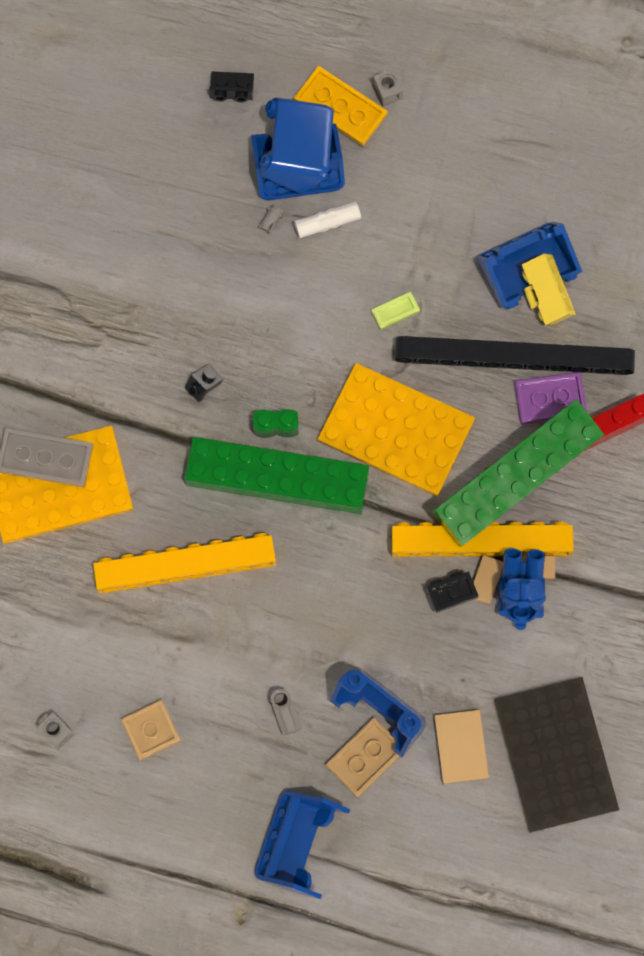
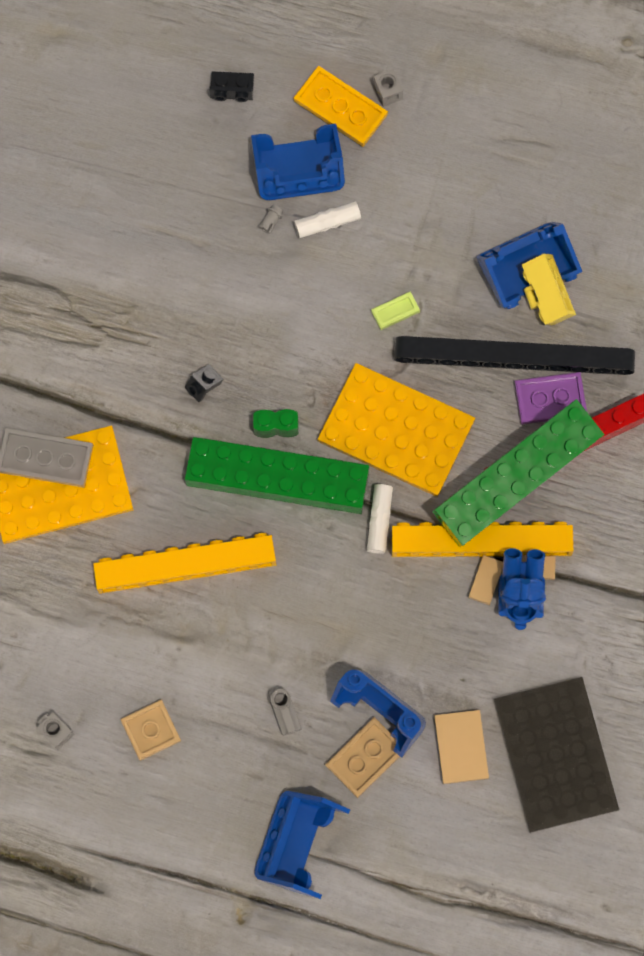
(299, 144): blue windscreen -> none
(379, 519): none -> white axle
(451, 591): black bracket -> none

